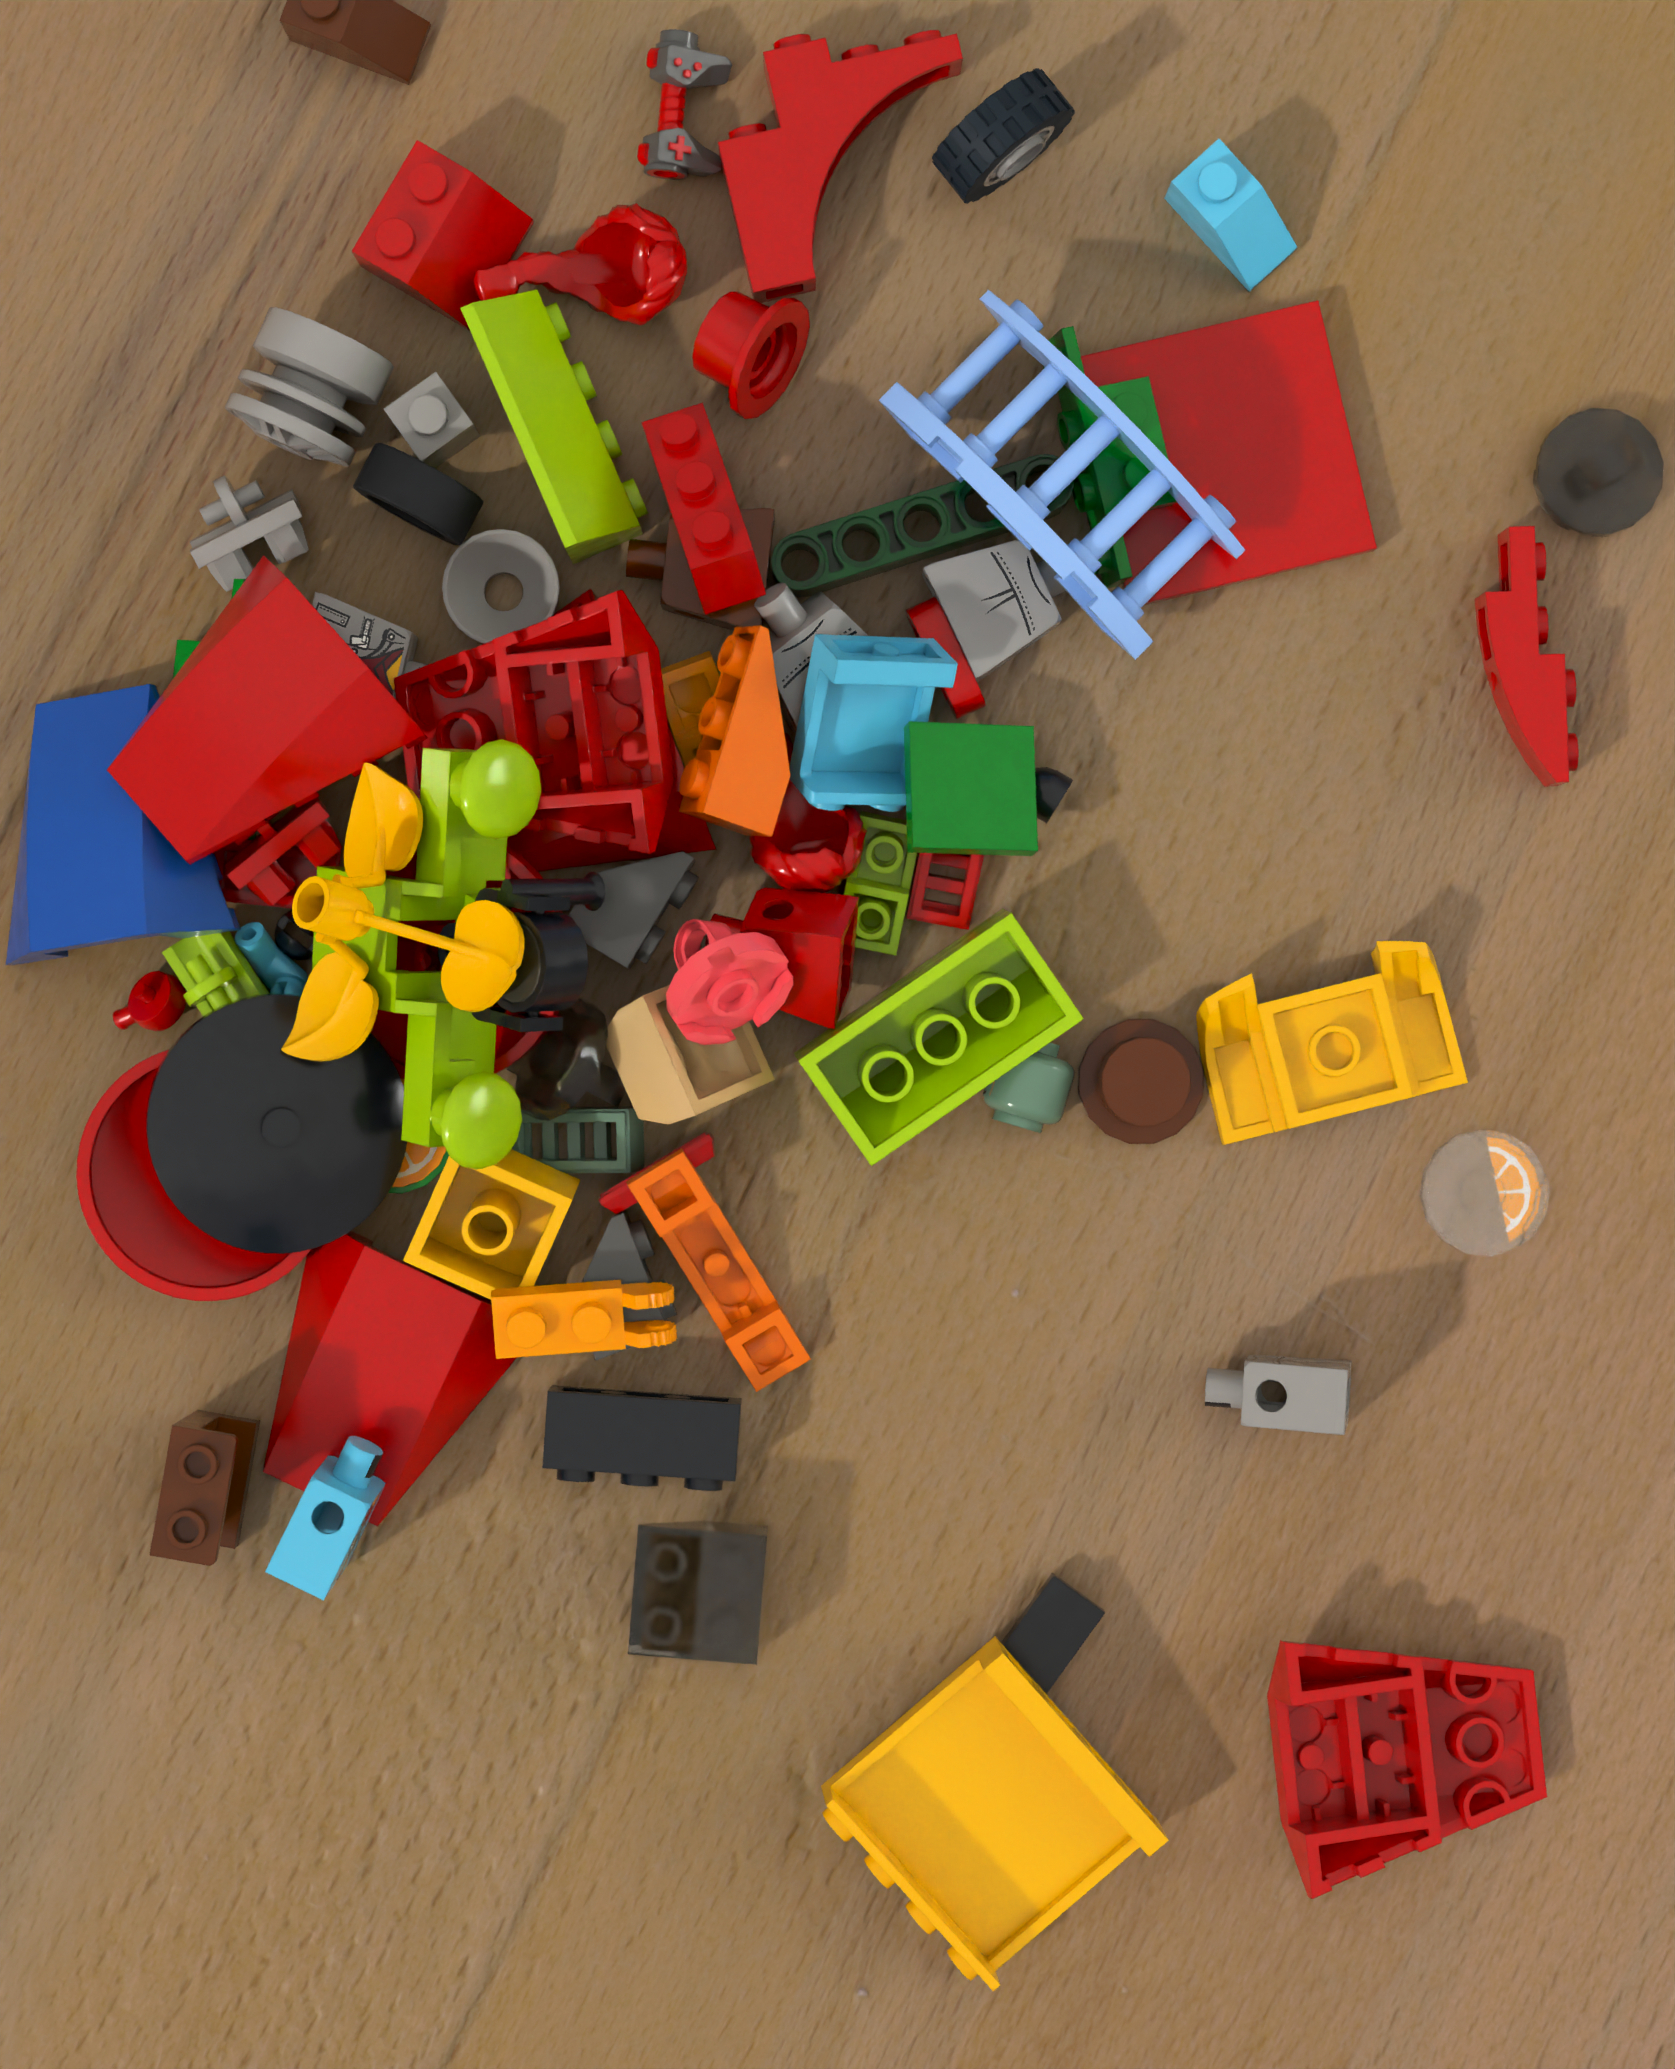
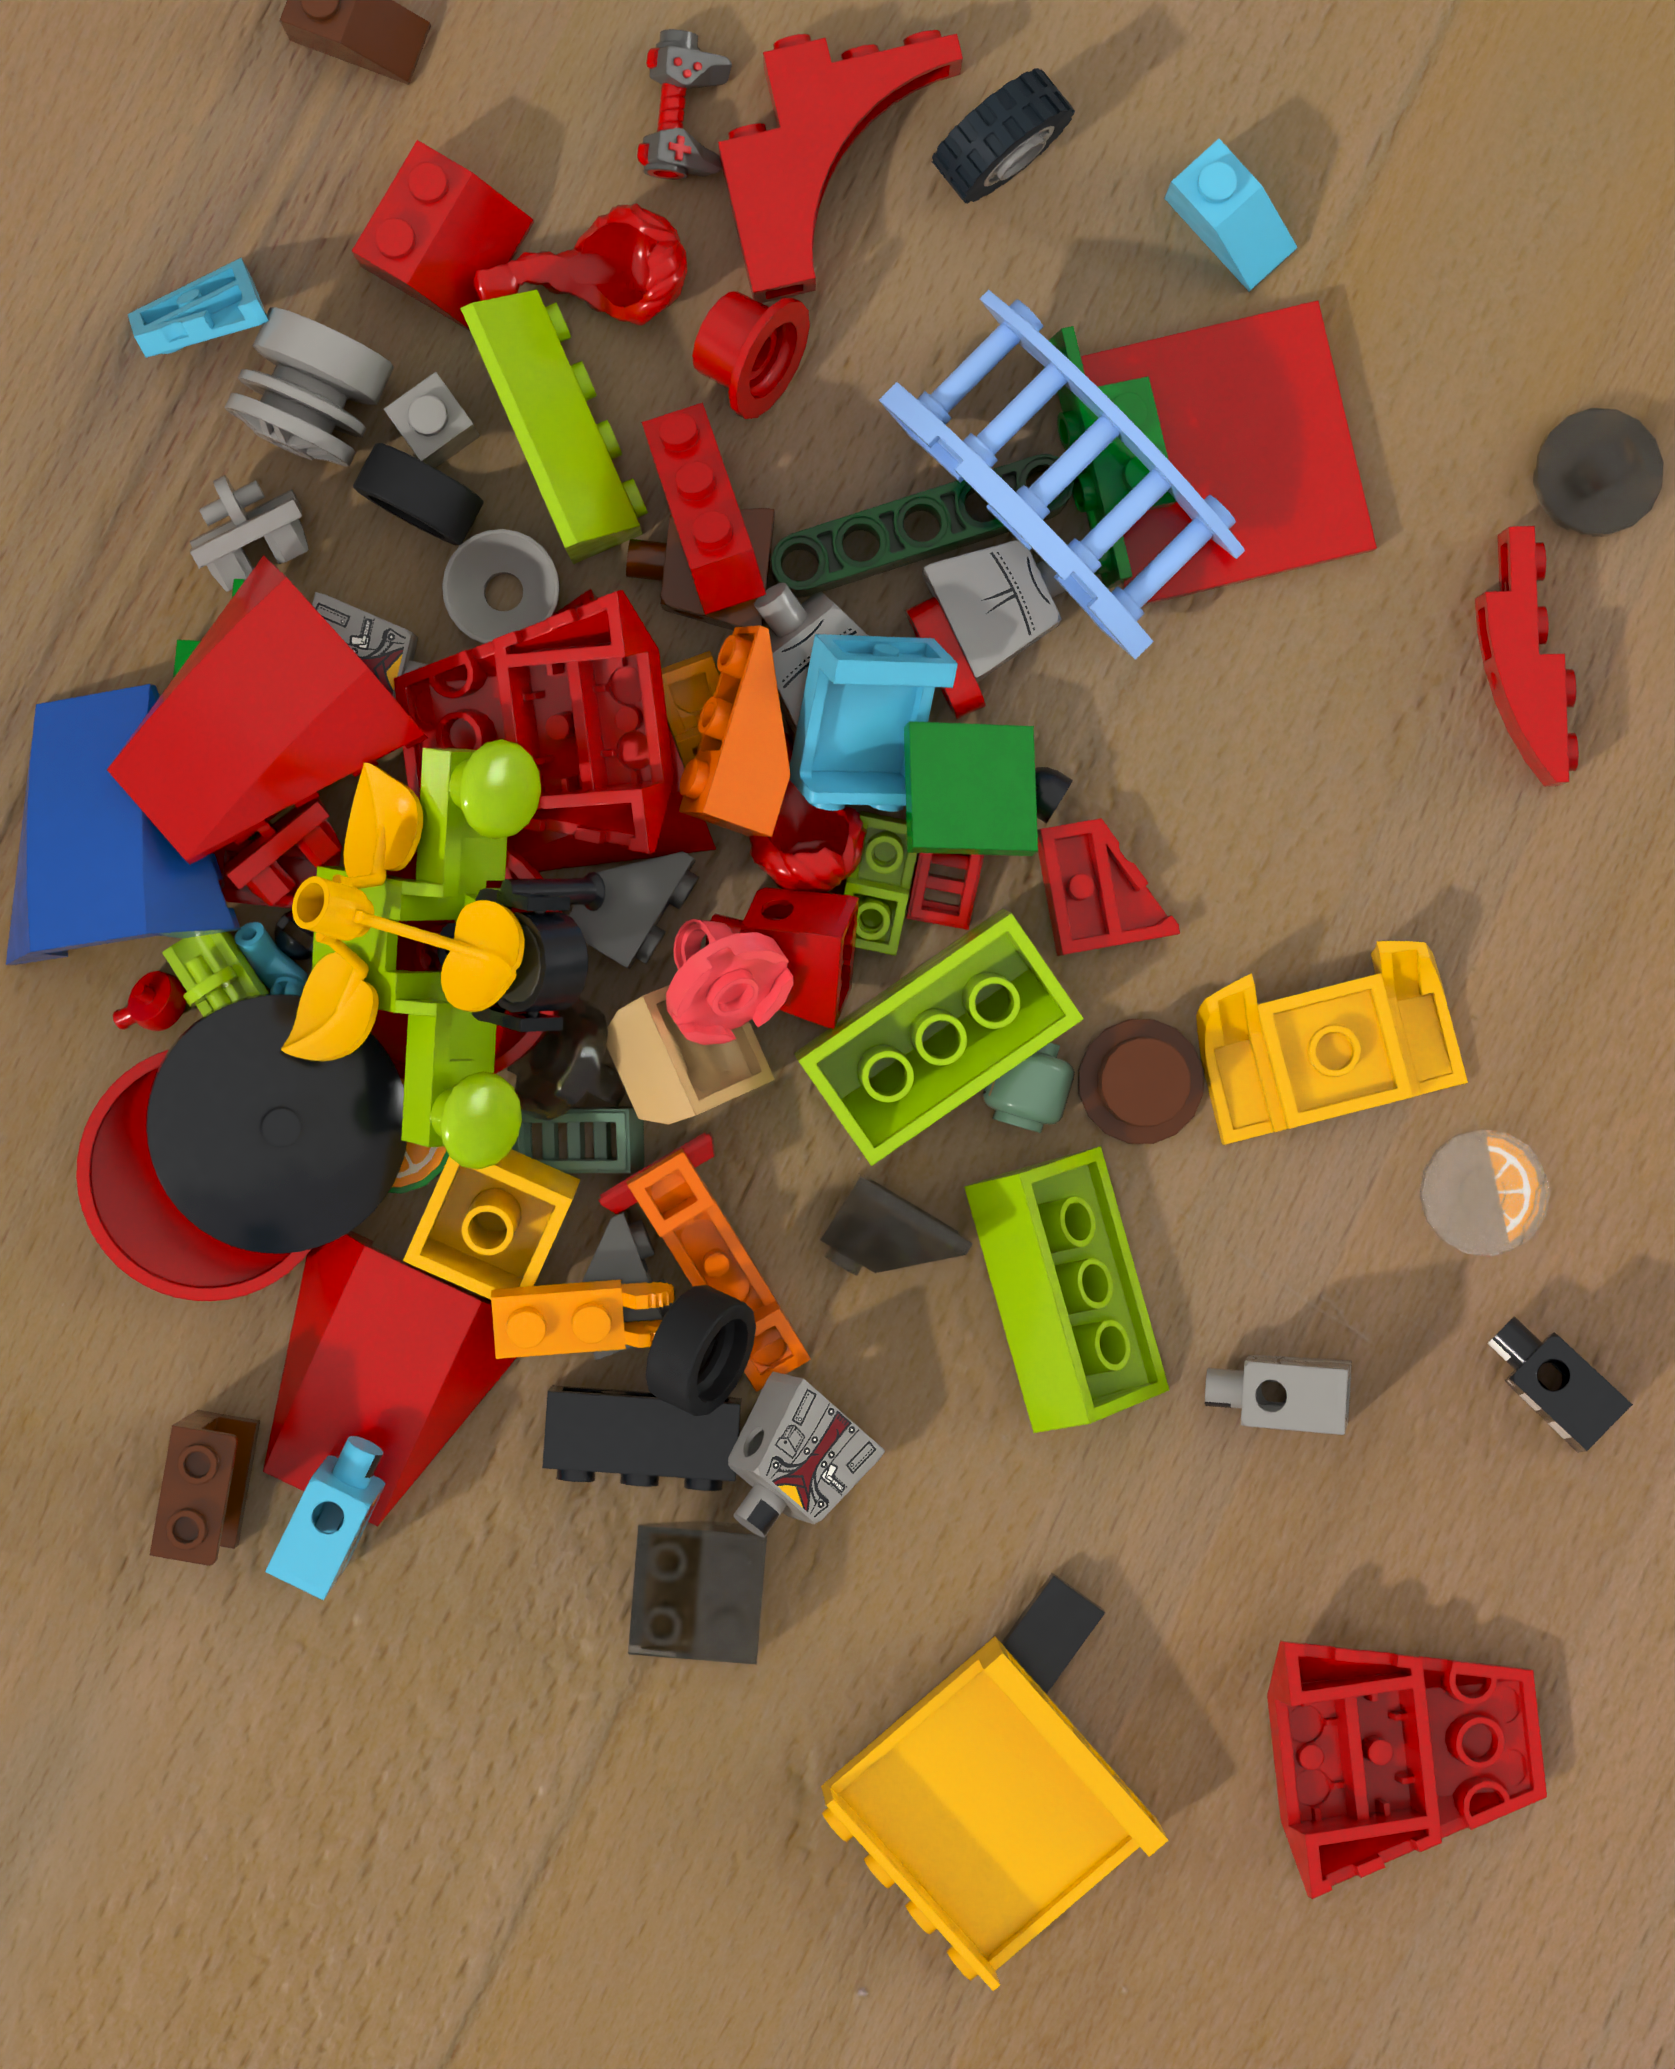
(199, 311): none -> medium azure wing
(700, 1350): none -> black tyre
(797, 1455): none -> light grey torso
(886, 1231): none -> clear smoke slope
(1067, 1290): none -> lime slope
(1095, 892): none -> red wing
(1584, 1402): none -> black torso

